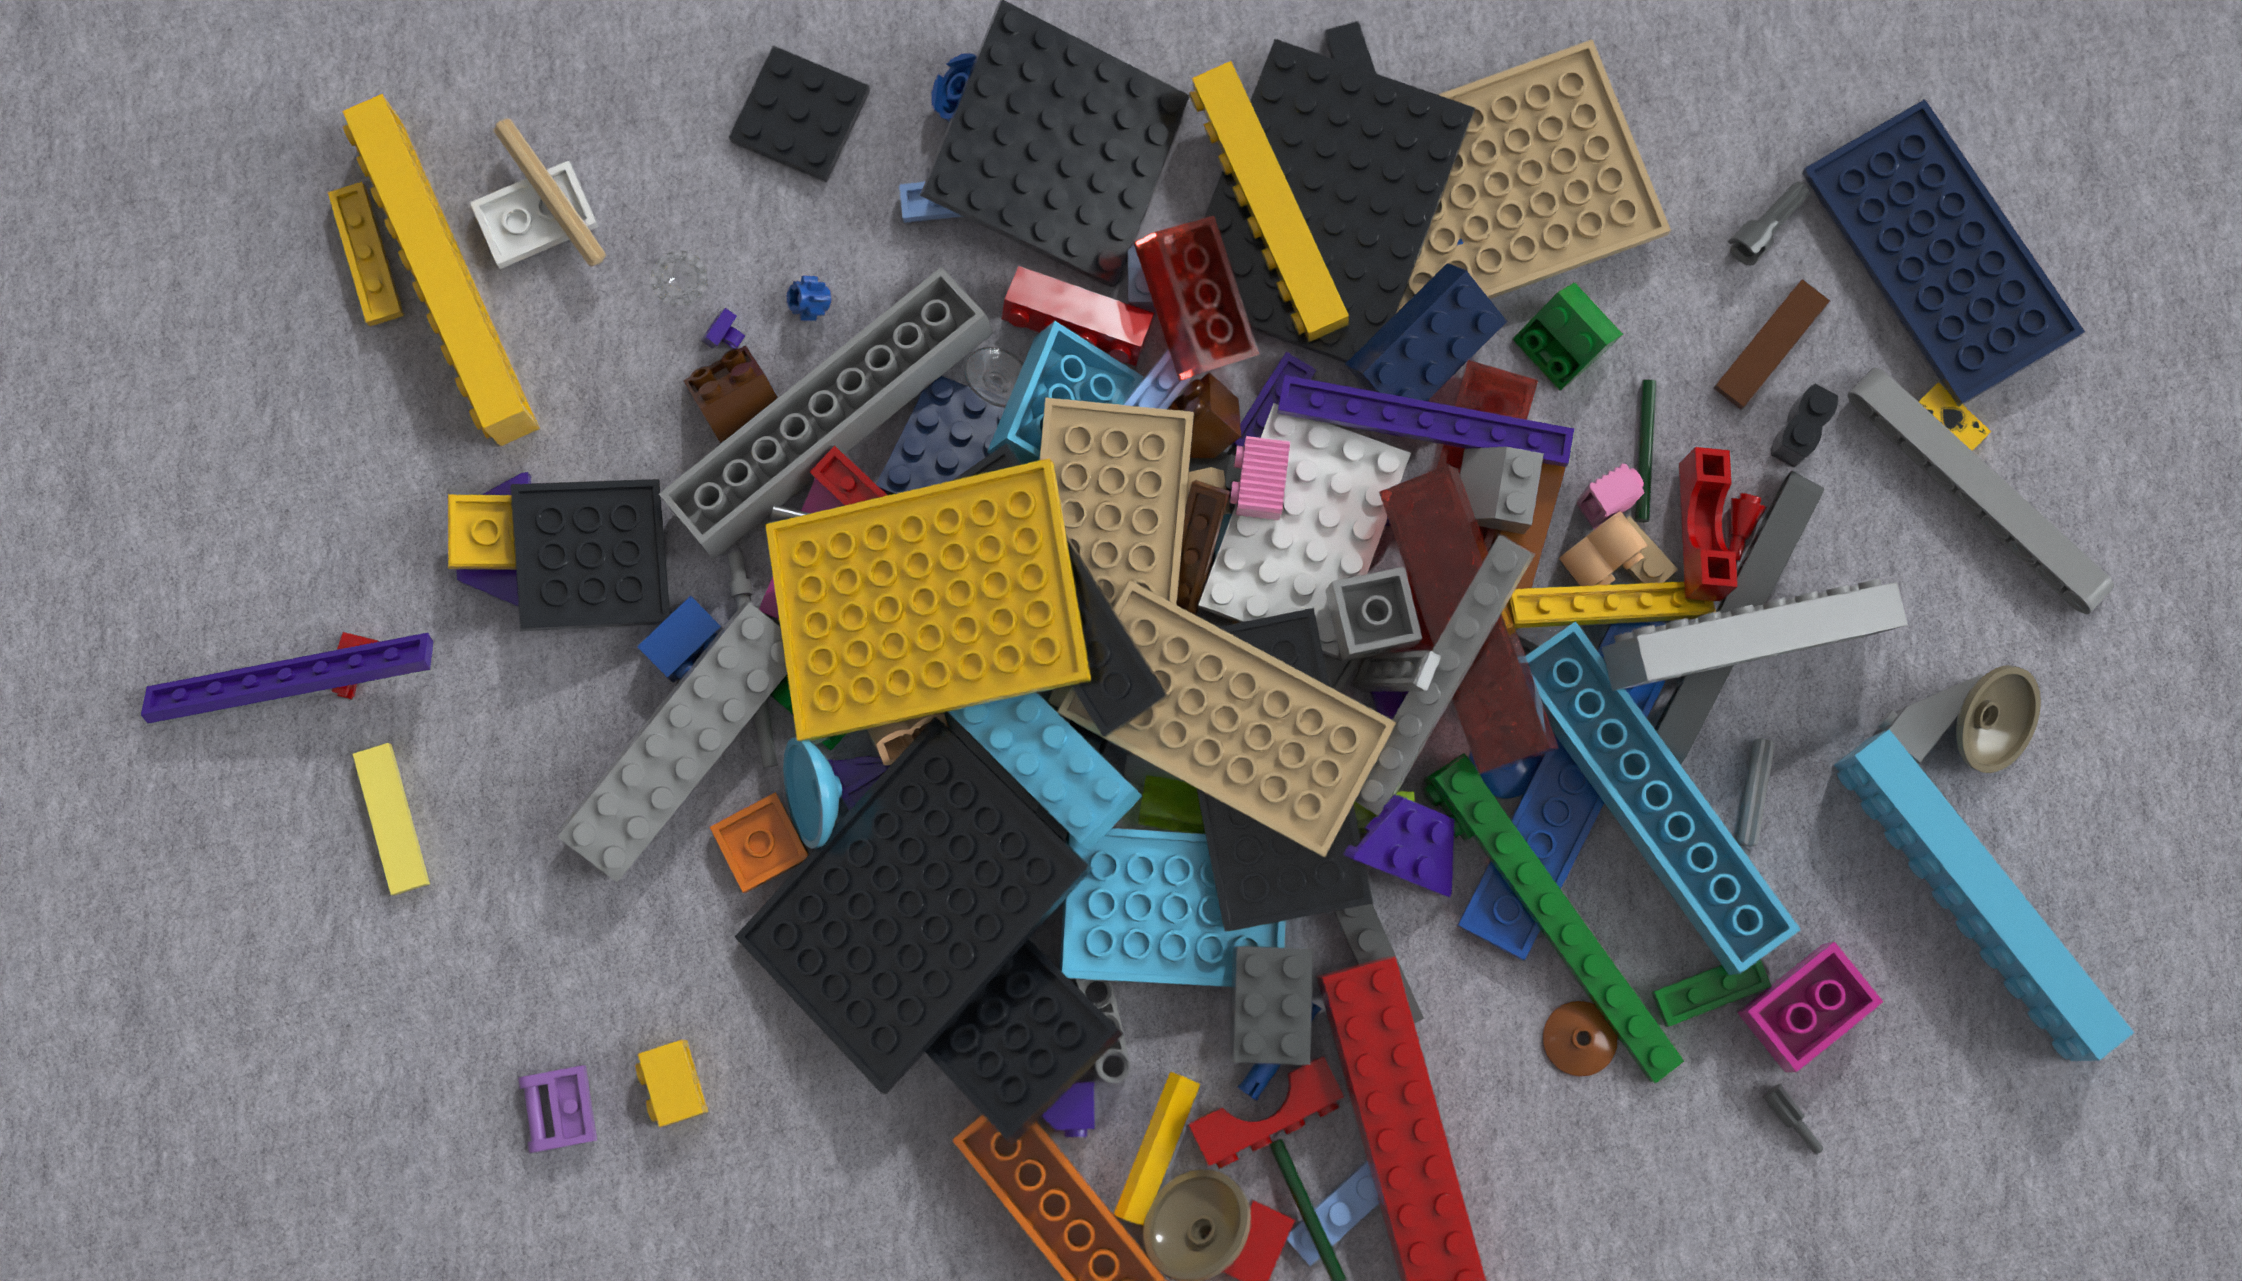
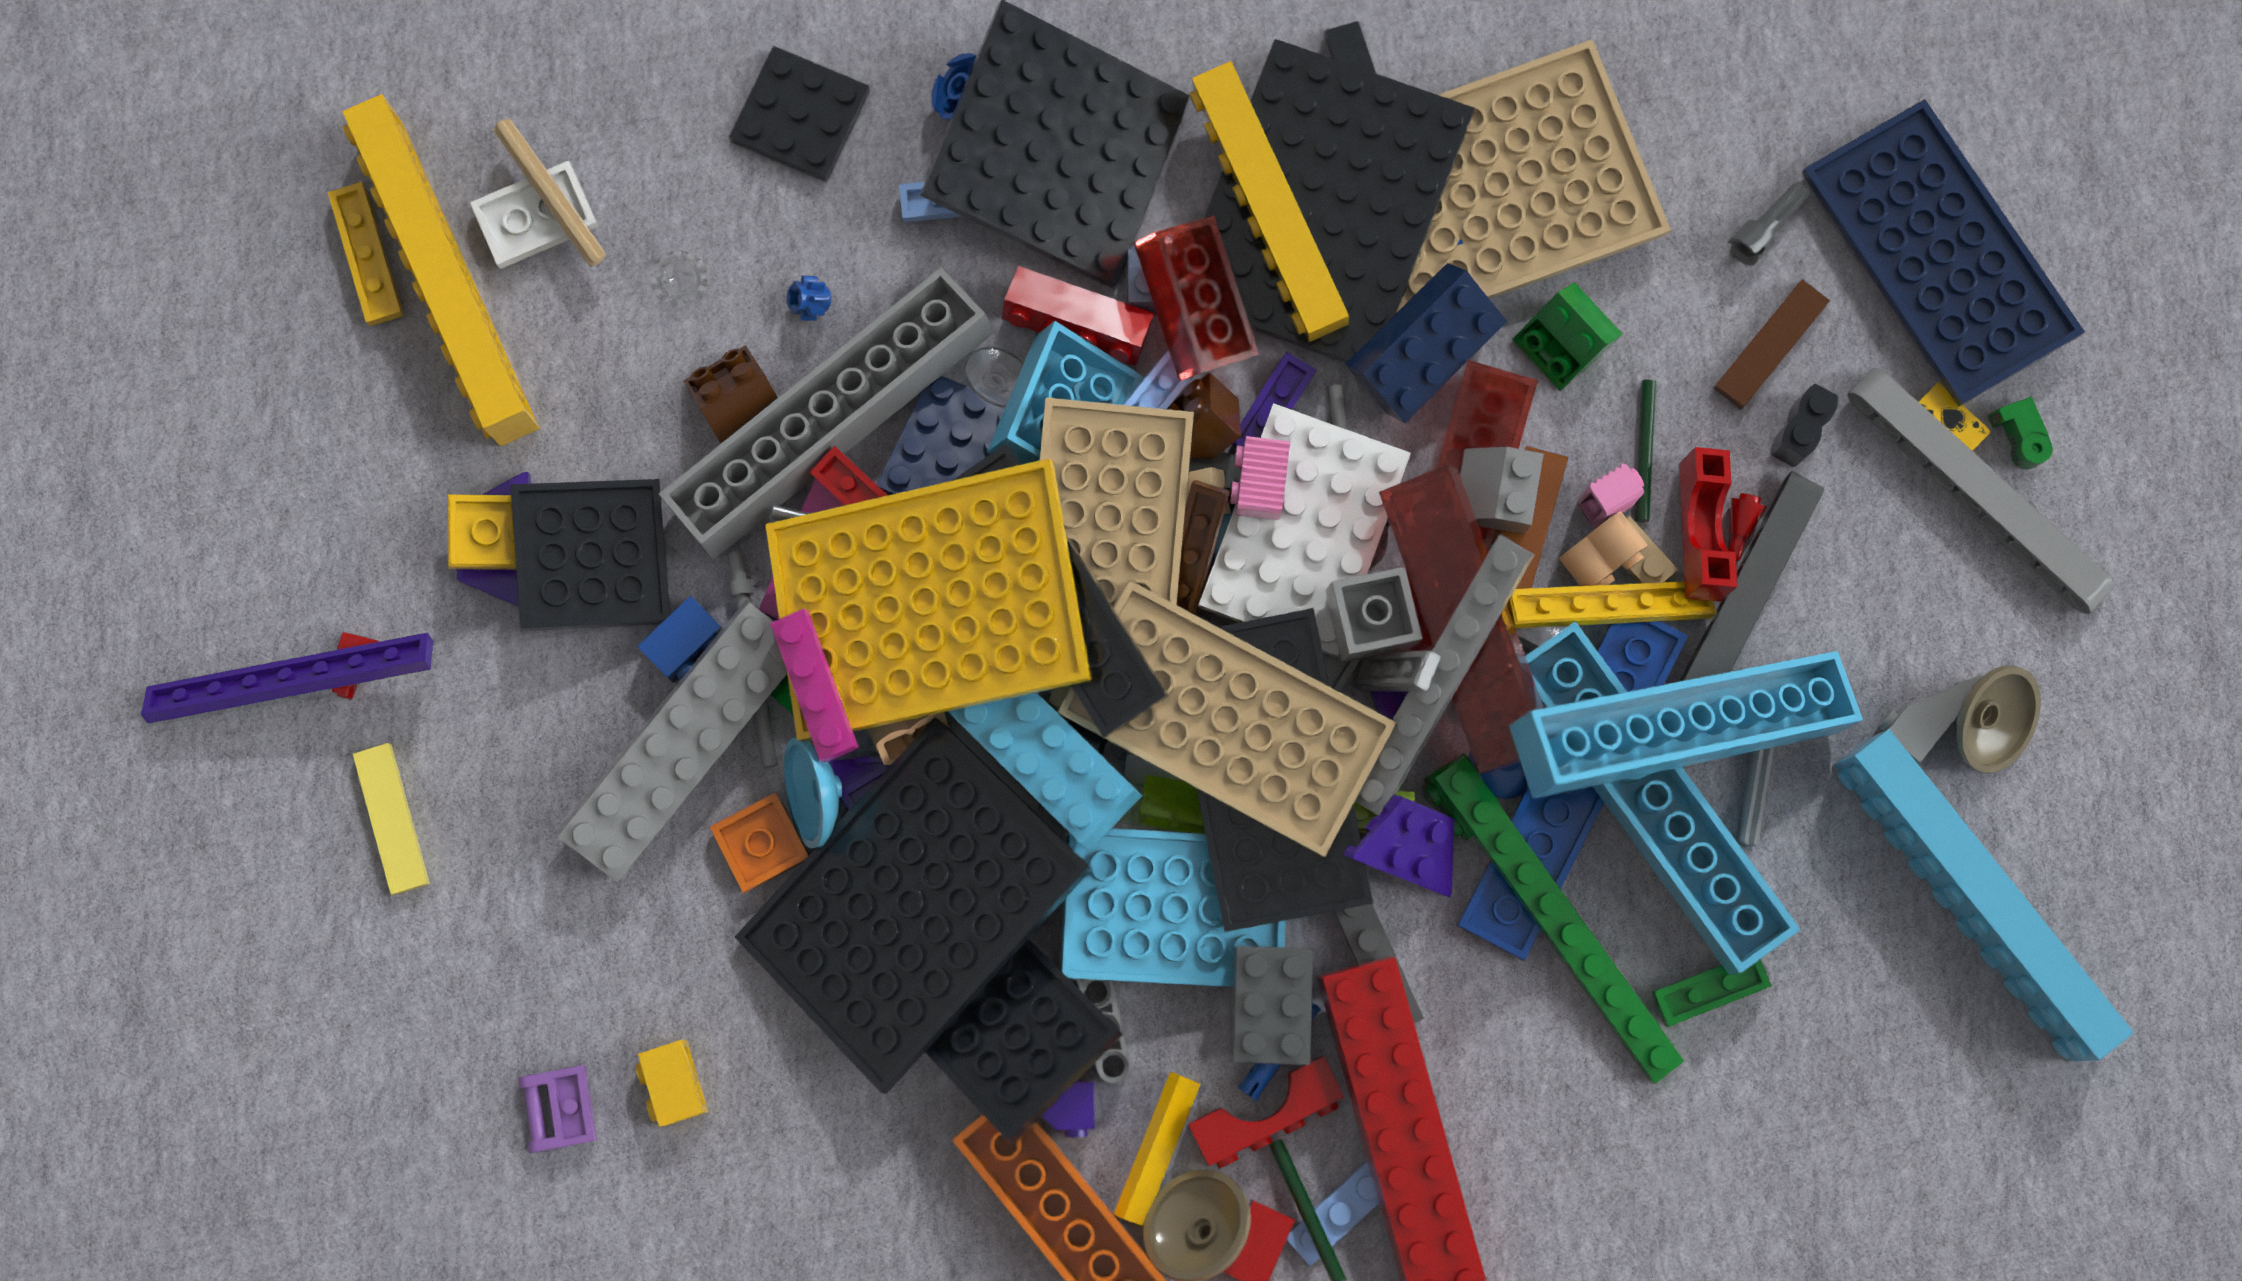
(723, 331): dark purple tile -> none
(814, 685): none -> dark pink plate
(1421, 419): dark purple plate -> none
(1561, 1042): dark orange dish -> none
(1683, 723): none -> medium azure brick
(1753, 633): light grey brick -> none
(1791, 1115): dark grey axle -> none
(1810, 1007): dark pink brick -> none
(2025, 432): none -> green leg

